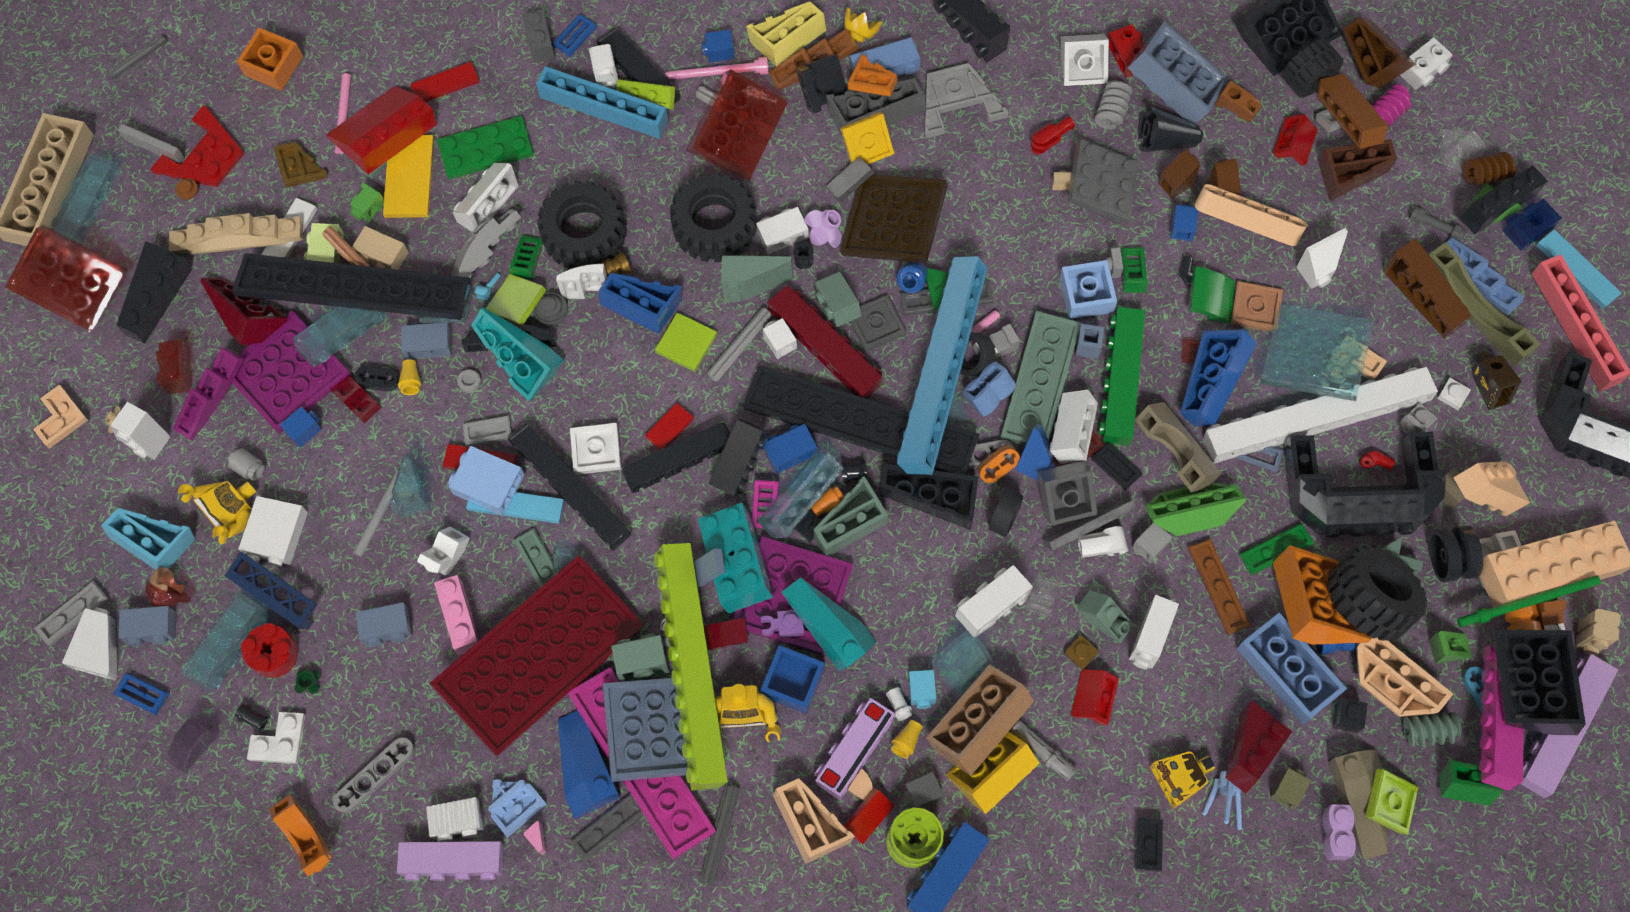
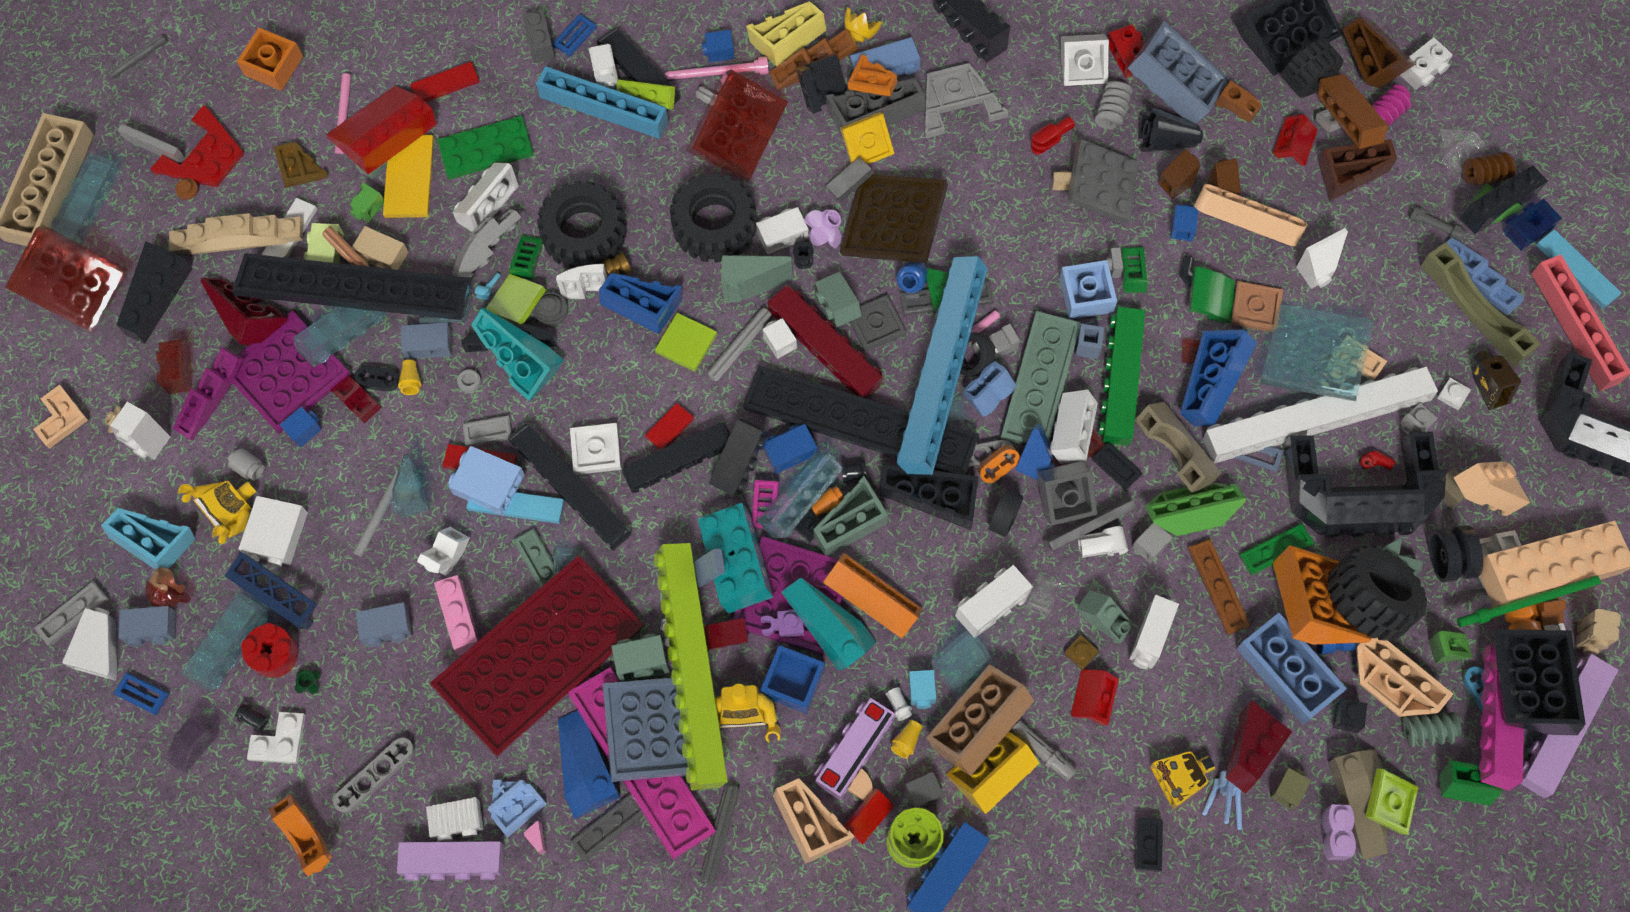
(873, 595): none -> orange brick
(1427, 288): reddish brown wedge -> none

